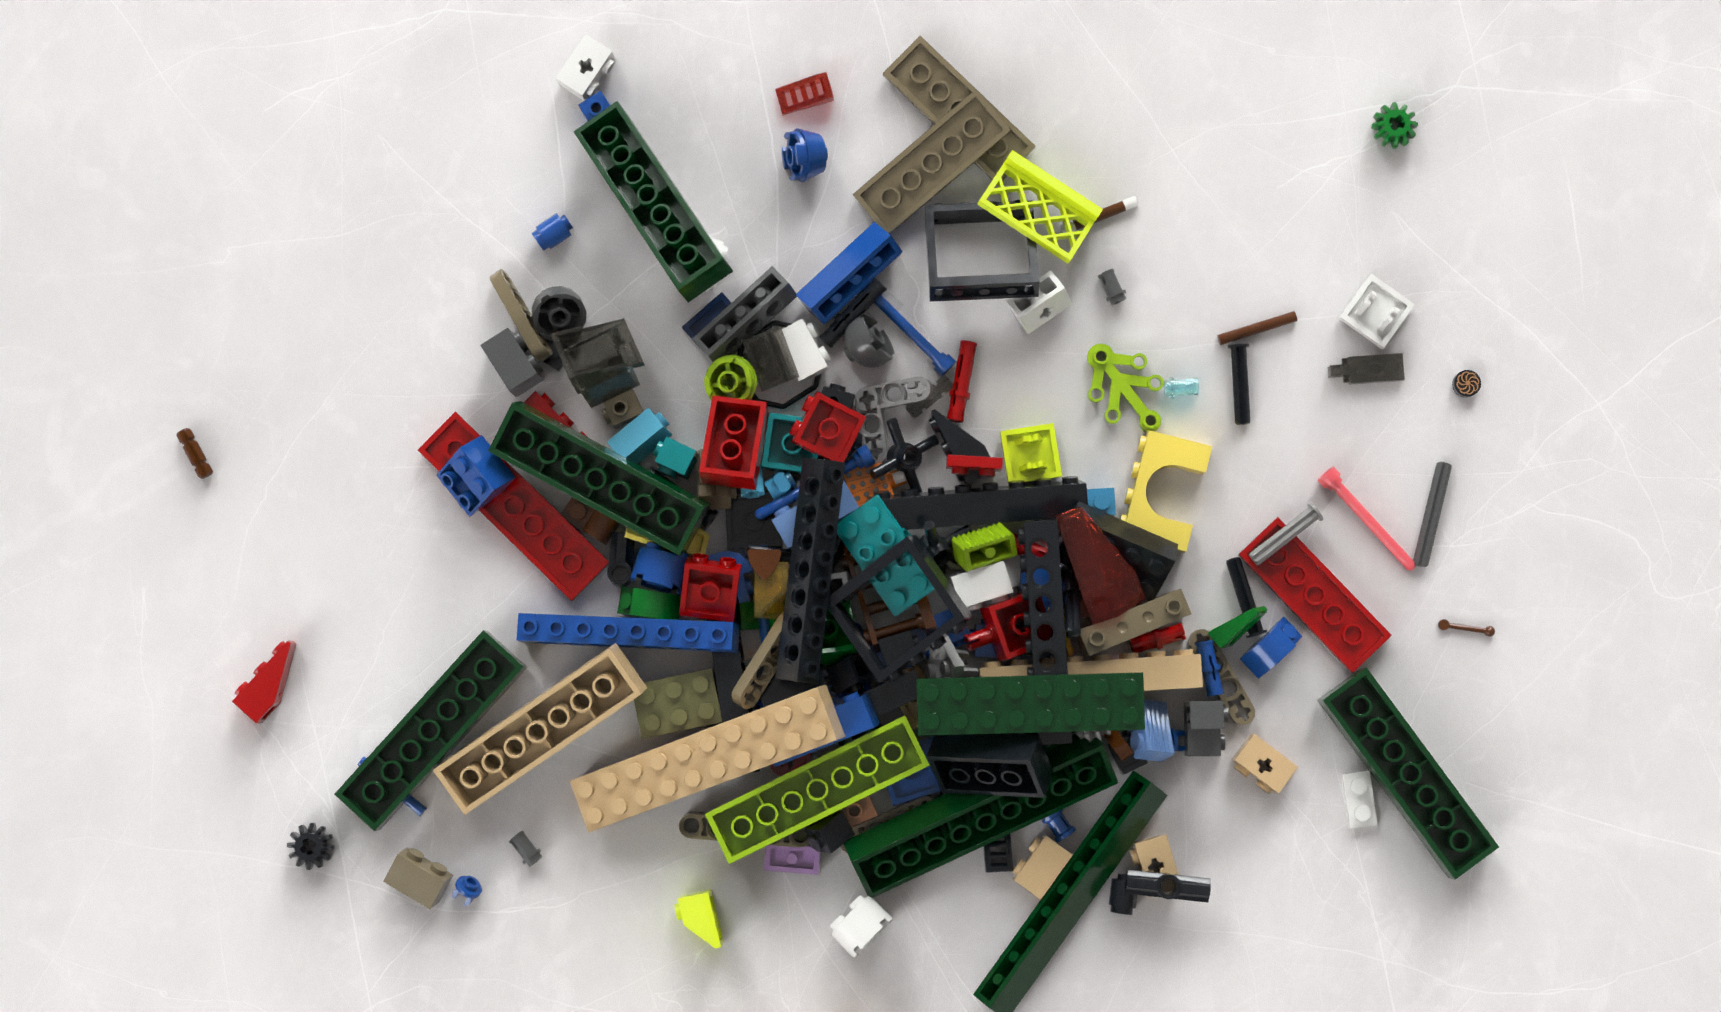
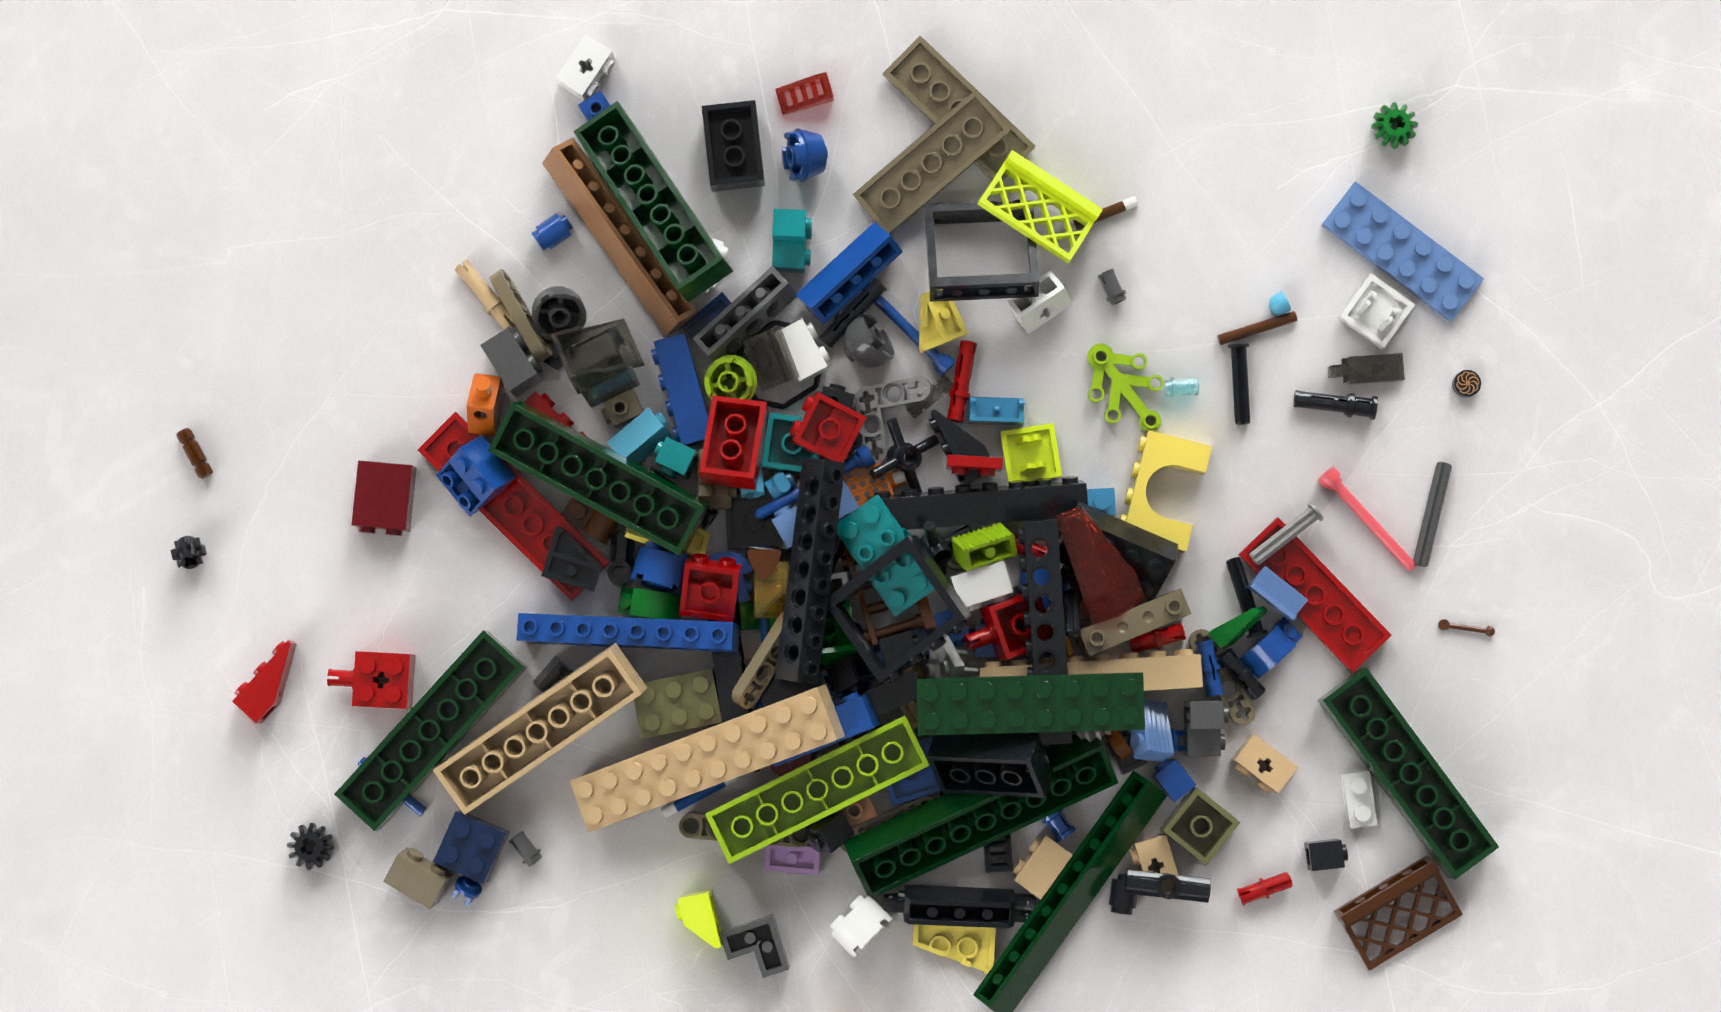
(188, 552): none -> black gear
(365, 680): none -> red brick
(384, 497): none -> dark red brick
(471, 846): none -> dark blue brick
(485, 396): none -> orange torso
(493, 304): none -> tan pin
(551, 674): none -> black tile
(571, 562): none -> black wing
(618, 236): none -> medium nougat brick
(683, 389): none -> blue brick
(684, 802): none -> blue bar
(733, 145): none -> black brick
(758, 937): none -> dark grey brick
(789, 236): none -> teal brick
(938, 323): none -> light yellow wing
(959, 906): none -> black hinge
(964, 944): none -> light yellow wing
(996, 411): none -> dark azure hinge
(1173, 779): none -> blue brick
(1199, 825): none -> olive brick
(1241, 674): none -> black pin
(1264, 888): none -> red axle
(1277, 593): none -> medium blue panel
(1279, 304): none -> medium azure hinge
(1325, 854): none -> black brick
(1348, 404): none -> black pin
(1389, 891): none -> reddish brown fence
(1402, 251): none -> medium blue plate

